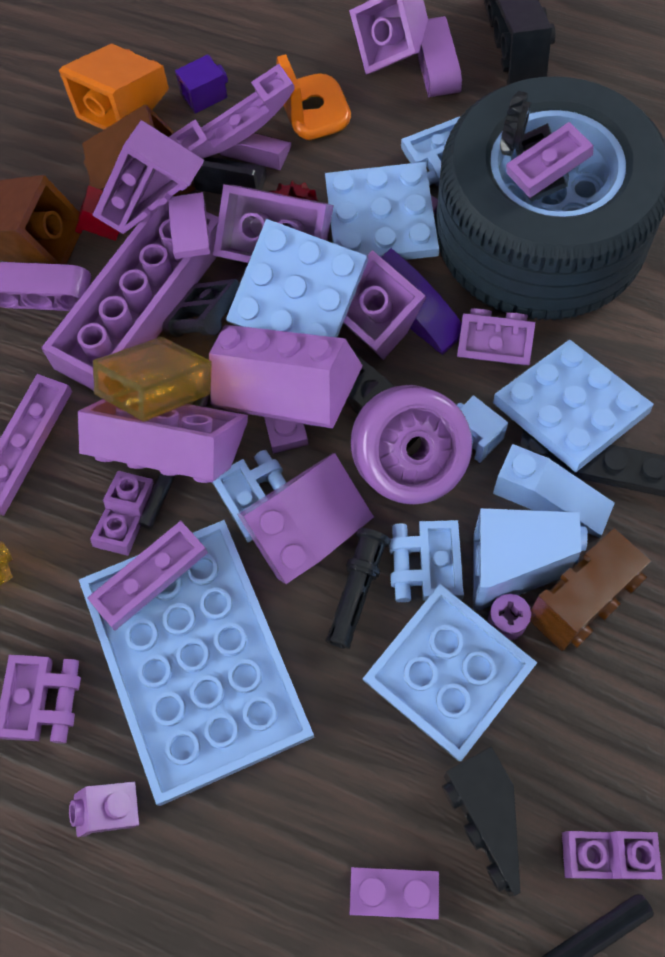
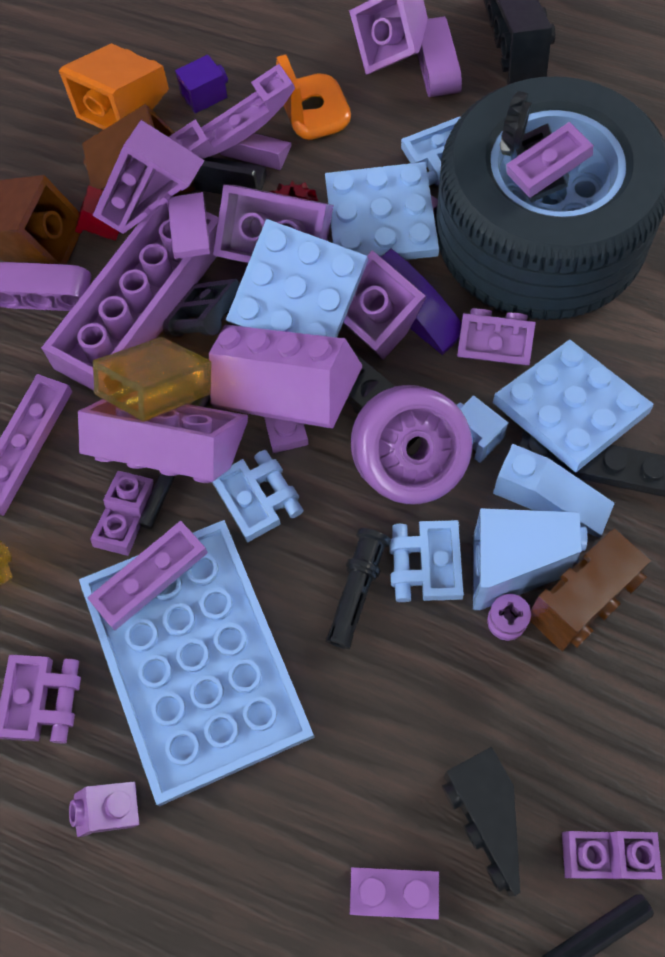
(306, 518): medium lavender slope -> none
(449, 672): light blue plate -> none

